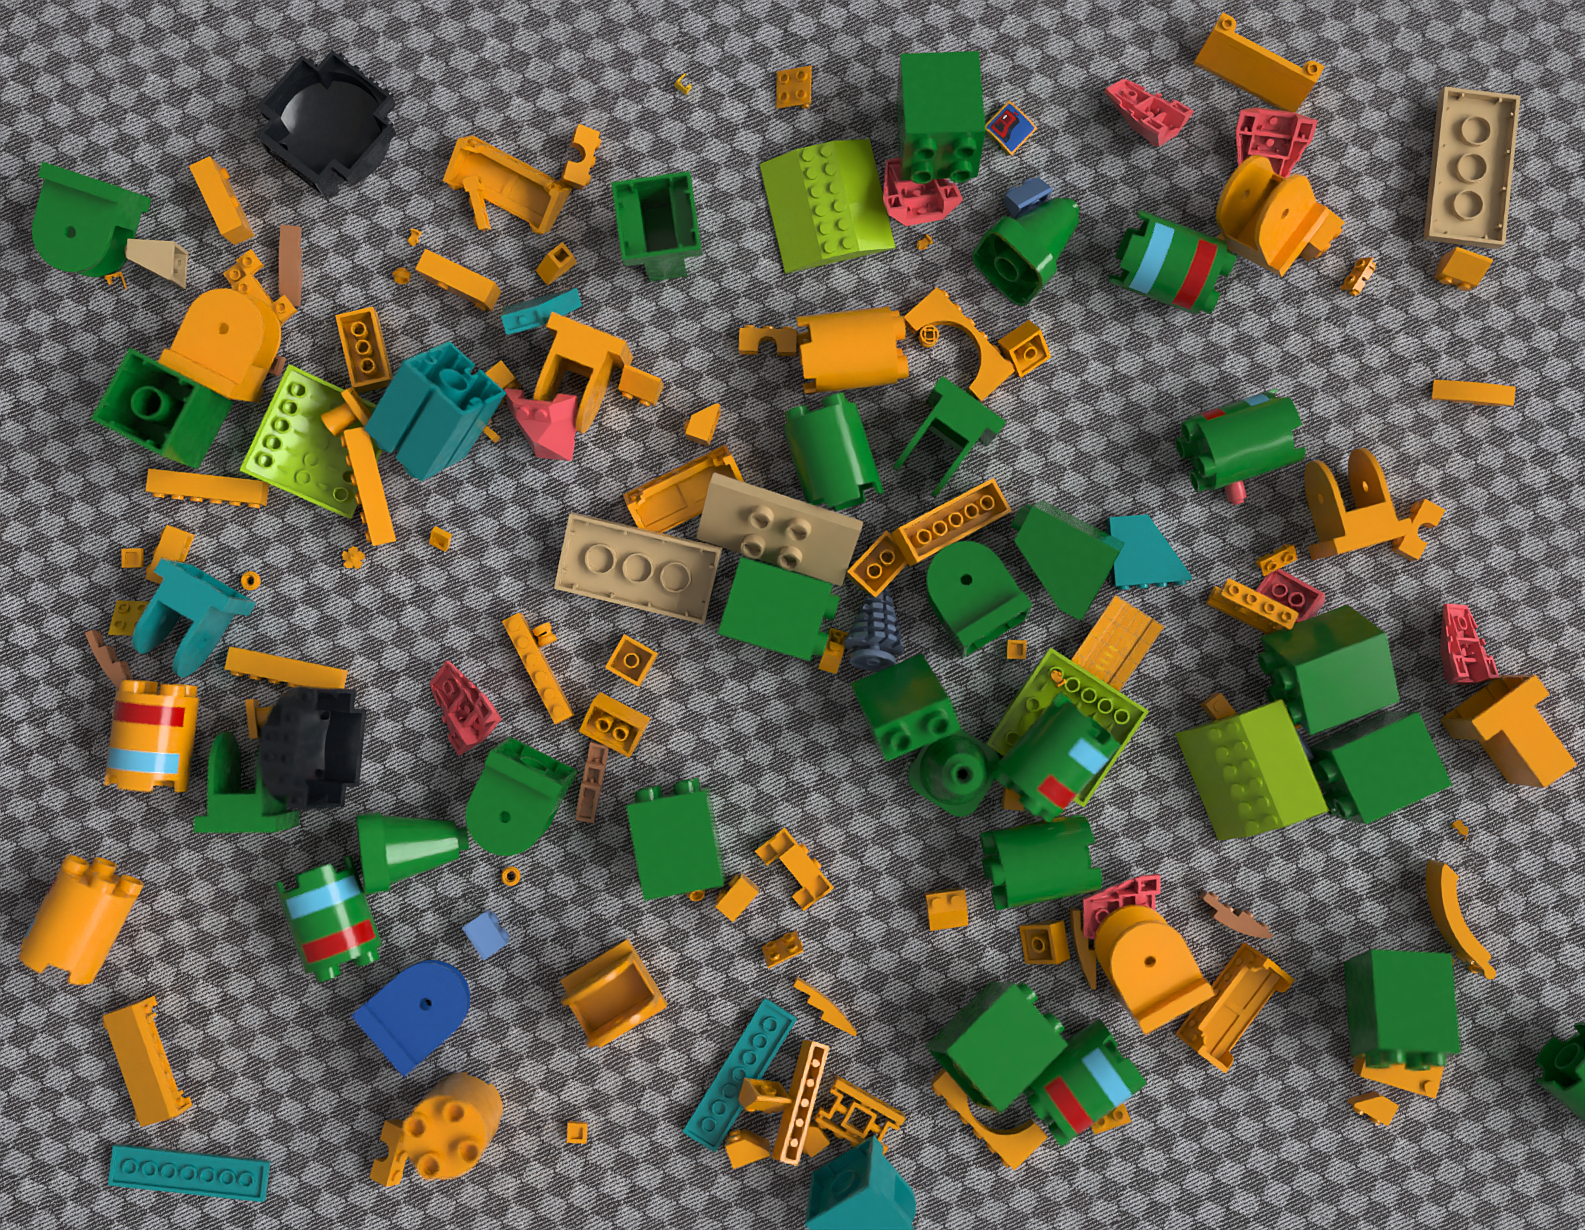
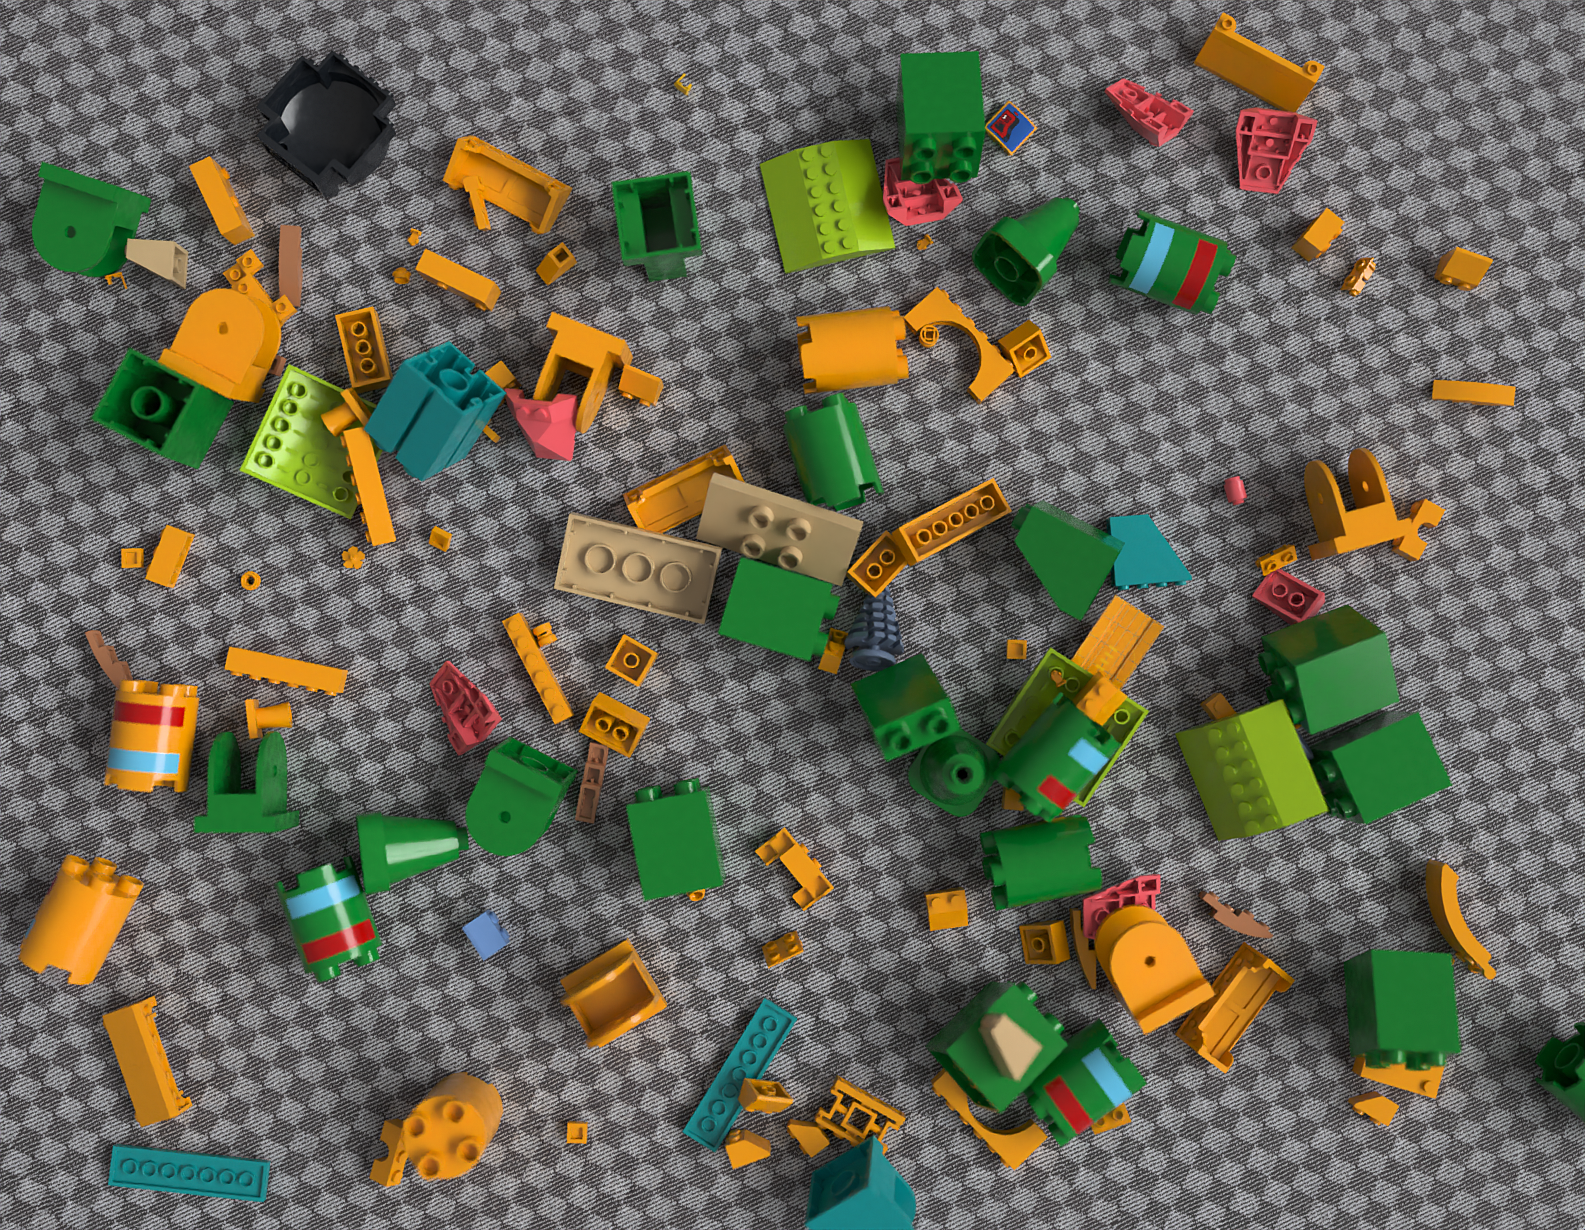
(126, 617): yellow hinge -> none
(198, 597): teal piece -> none
(207, 487): light orange brick -> none
(312, 747): black windscreen -> none
(404, 1023): blue piece -> none
(504, 876): light orange plate -> none
(538, 310): teal slope -> none
(585, 141): light orange arch -> none
(702, 425): light orange slope -> none
(736, 897): light orange brick -> none
(752, 337): light orange arch -> none
(794, 87): light orange hinge -> none
(803, 1092): light orange brick -> none
(830, 1012): light orange slope -> none
(958, 422): green piece -> none
(982, 607): green piece -> none
(1008, 1045): none -> tan slope
(1027, 197): medium blue slope -> none
(1099, 698): none -> light orange slope
(1240, 440): green brick -> none
(1251, 607): light orange fence -> none
(1268, 215): light orange piece -> none
(1462, 650): coral wedge -> none
(1462, 830): light orange piece -> none
(1471, 168): tan plate -> none
(1512, 730): light orange piece -> none

